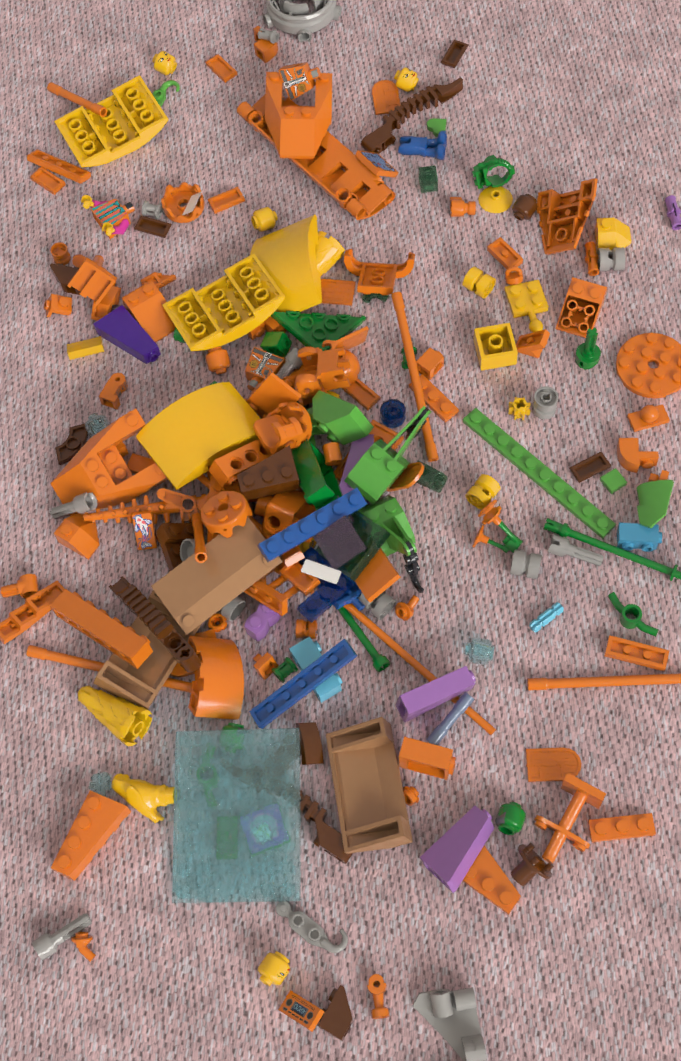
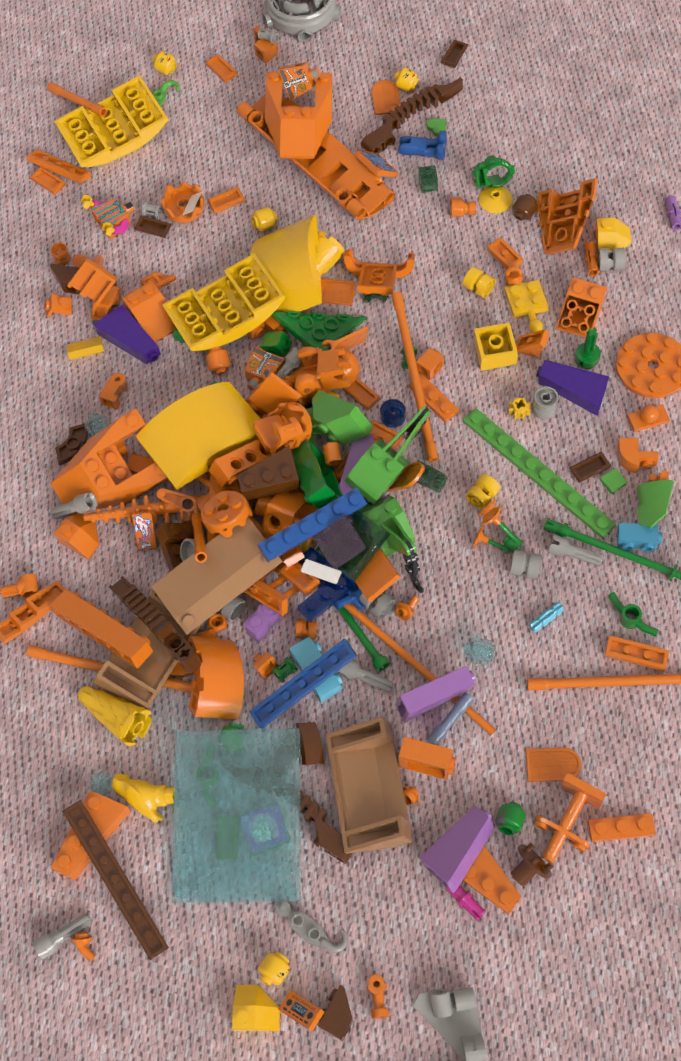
(115, 880): none -> reddish brown tile
(254, 1010): none -> yellow slope
(354, 670): none -> light grey piece
(465, 900): none -> dark pink pin
(574, 384): none -> dark purple slope

